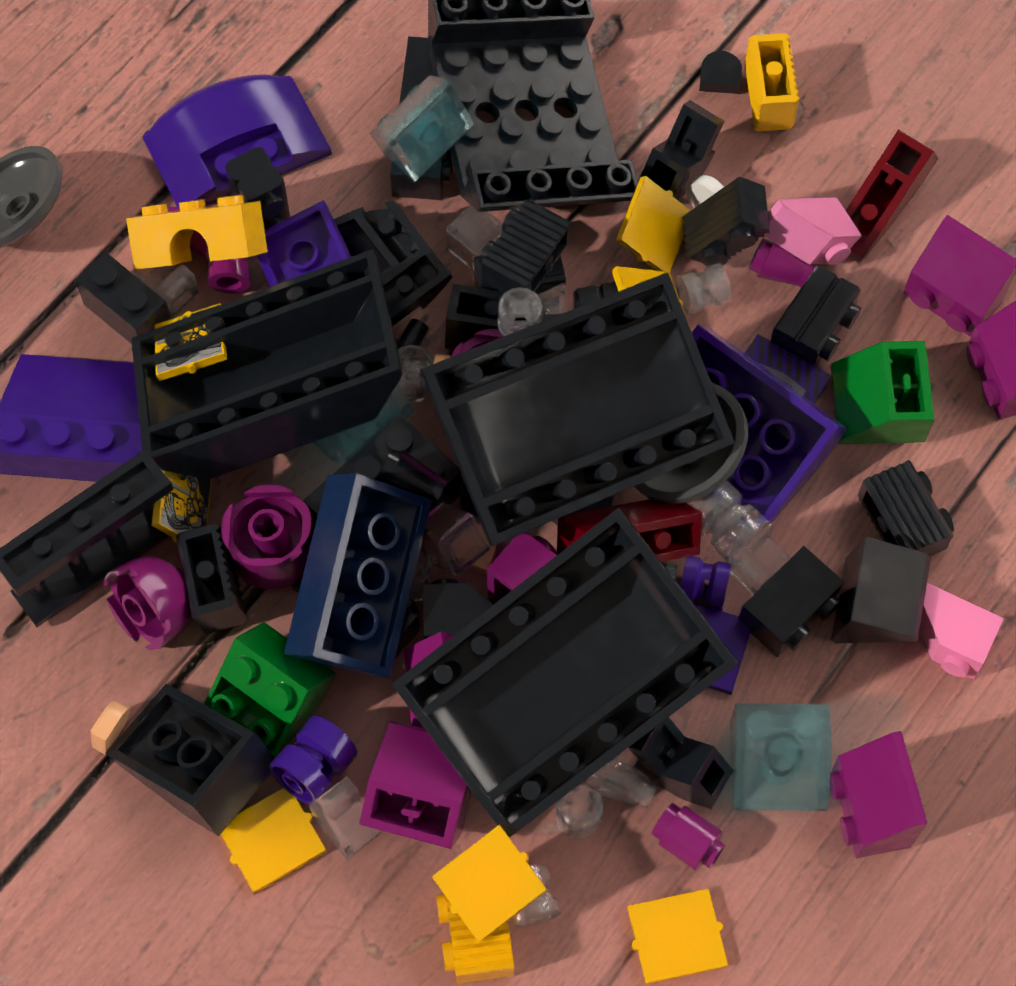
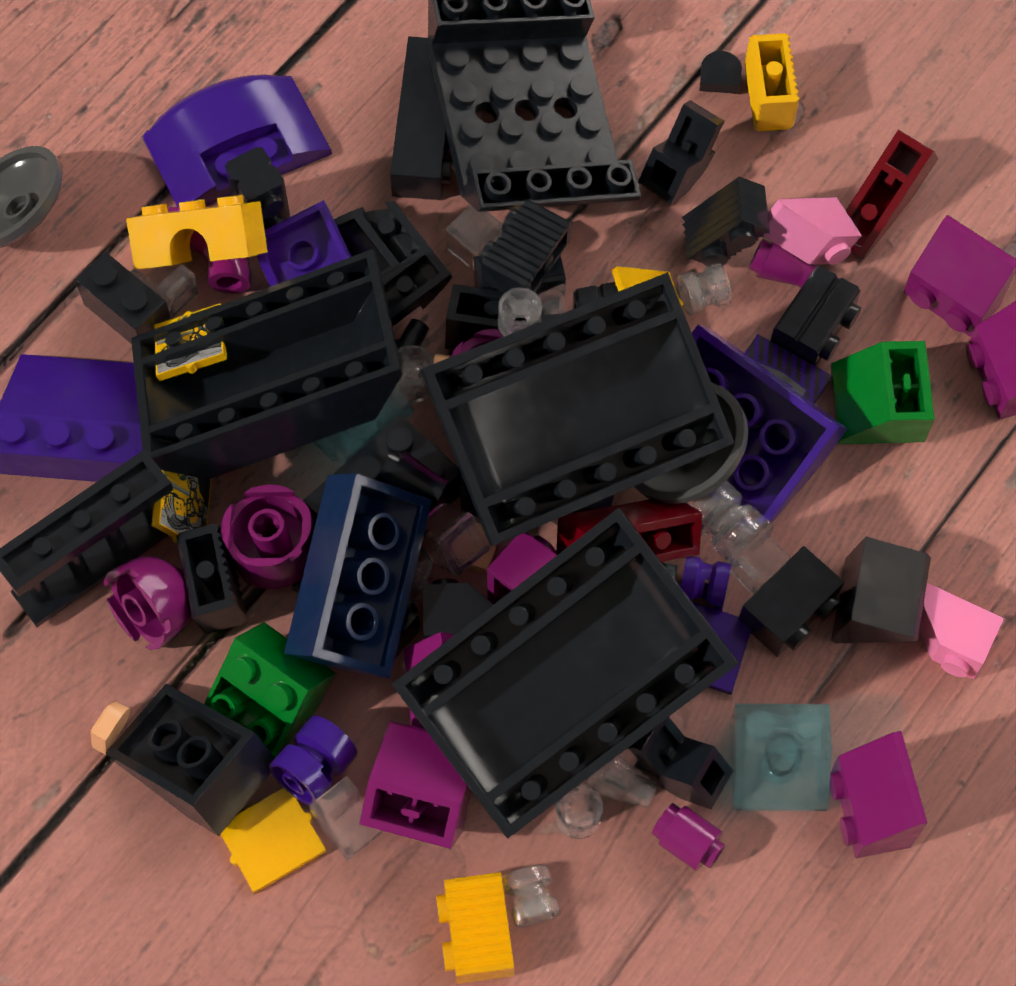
(423, 126): clear light blue slope -> none
(489, 883): yellow piece -> none
(653, 225): yellow piece -> none
(677, 936): yellow piece -> none
(702, 189): white tile -> none
(904, 510): black brick -> none

